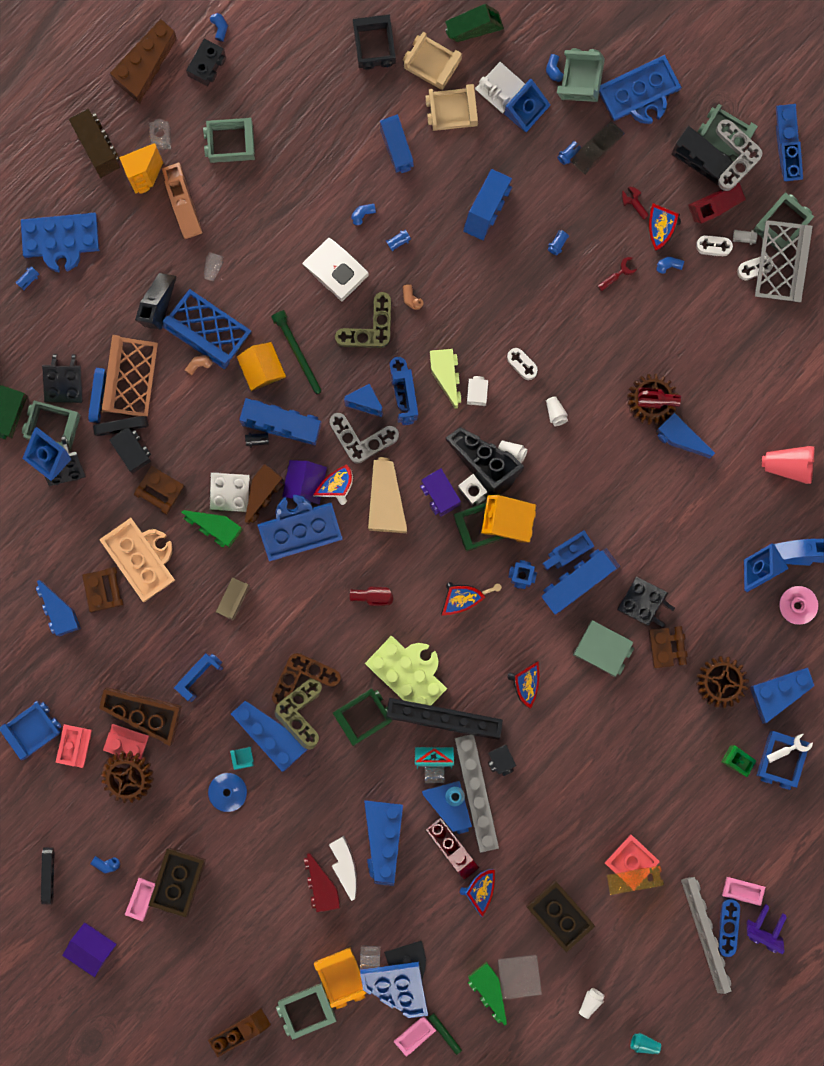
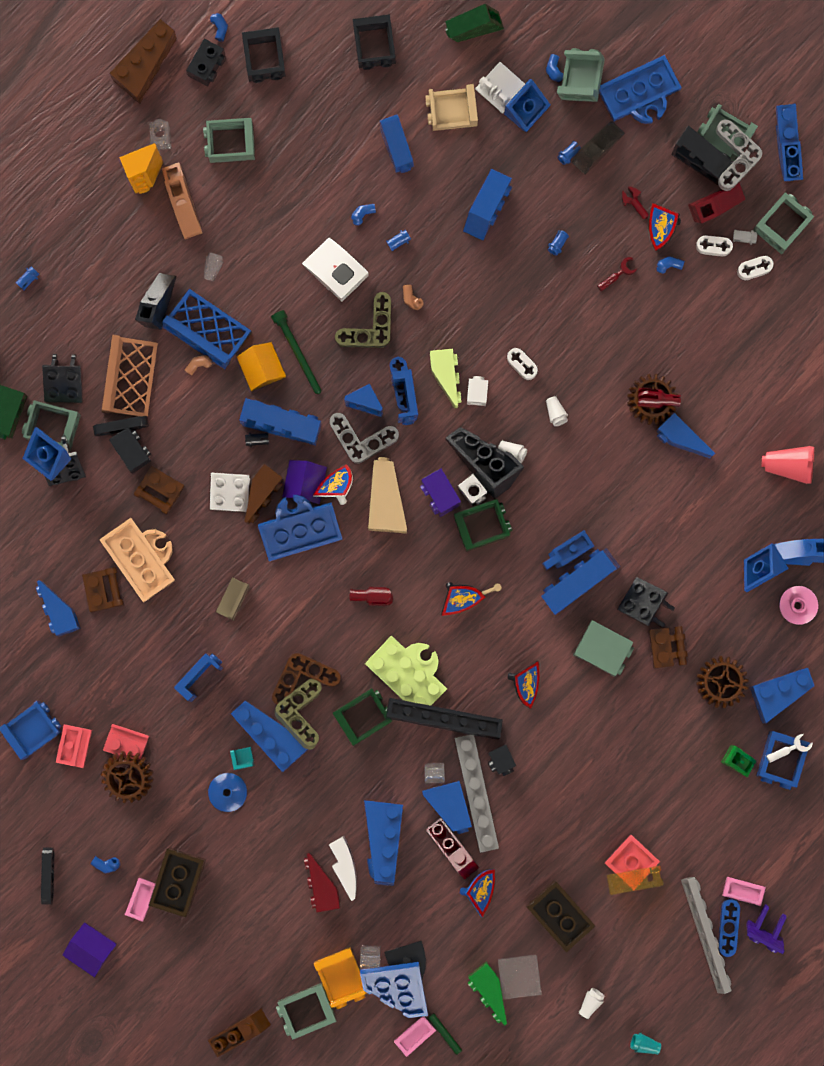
(60, 238): blue plate -> none
(95, 142): dark brown brick -> none
(97, 395): blue beam -> none
(144, 713): reddish brown wedge -> none
(218, 526): green slope -> none
(260, 37): none -> black window
(431, 61): tan panel -> none
(434, 756): teal piece -> none
(450, 791): dark azure cone -> none
(509, 518): light orange panel -> none
(526, 568): blue brick -> none
(800, 263): light grey fence -> none

